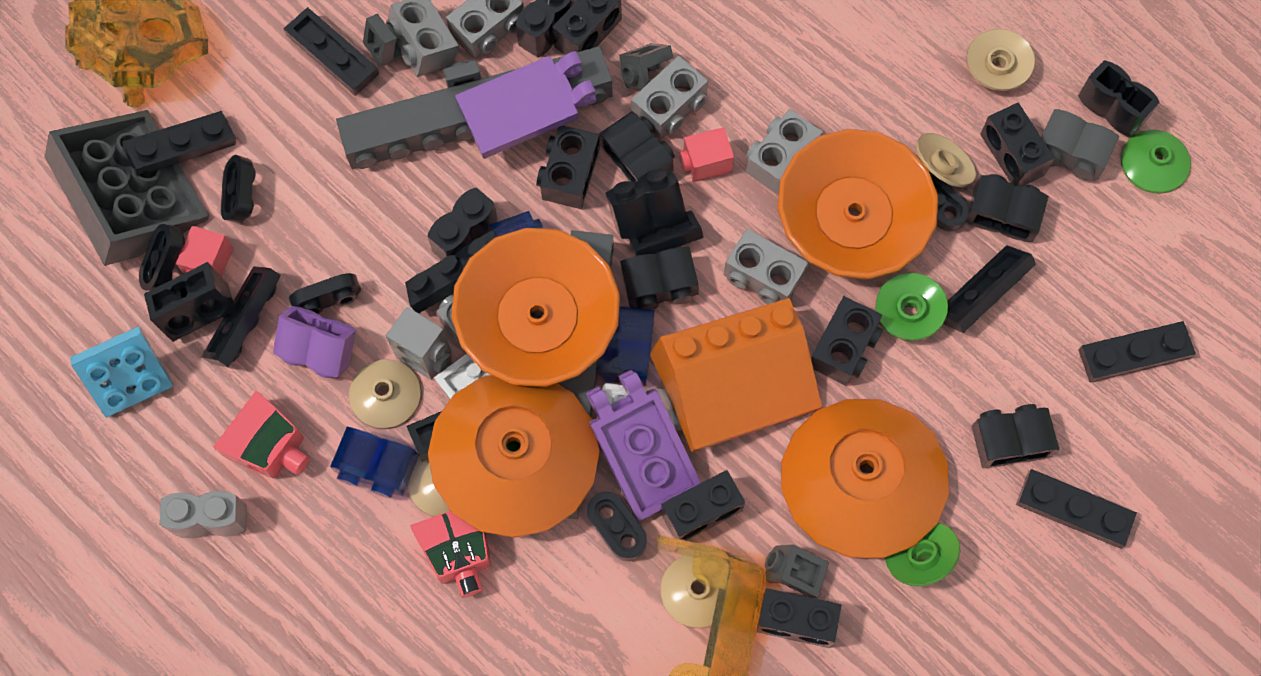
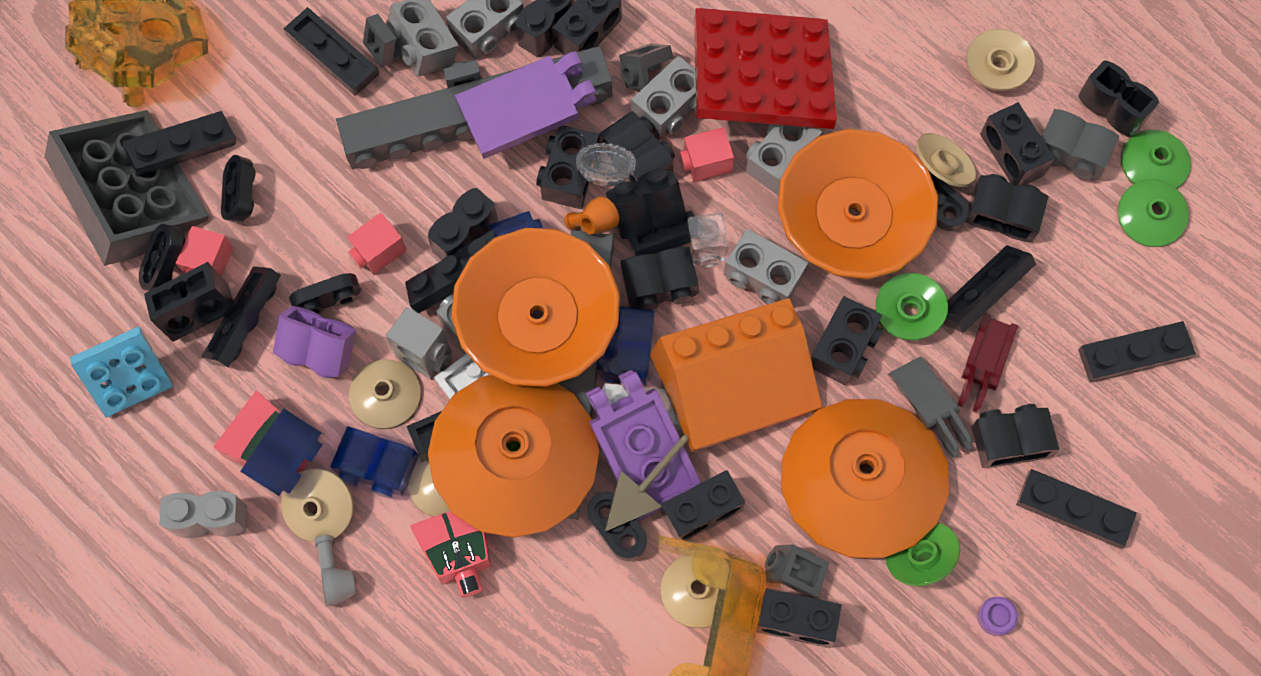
(282, 452): none -> clear blue brick
(332, 500): none -> tan dish
(337, 583): none -> light grey bar
(375, 244): none -> coral brick
(597, 217): none -> orange bar
(605, 164): none -> clear hat
(630, 499): none -> dark tan piece
(708, 239): none -> clear bracket
(763, 69): none -> red plate
(932, 403): none -> dark grey arm
(987, 358): none -> dark red arm
(997, 616): none -> medium lavender tile
(1142, 223): none -> bright green dish

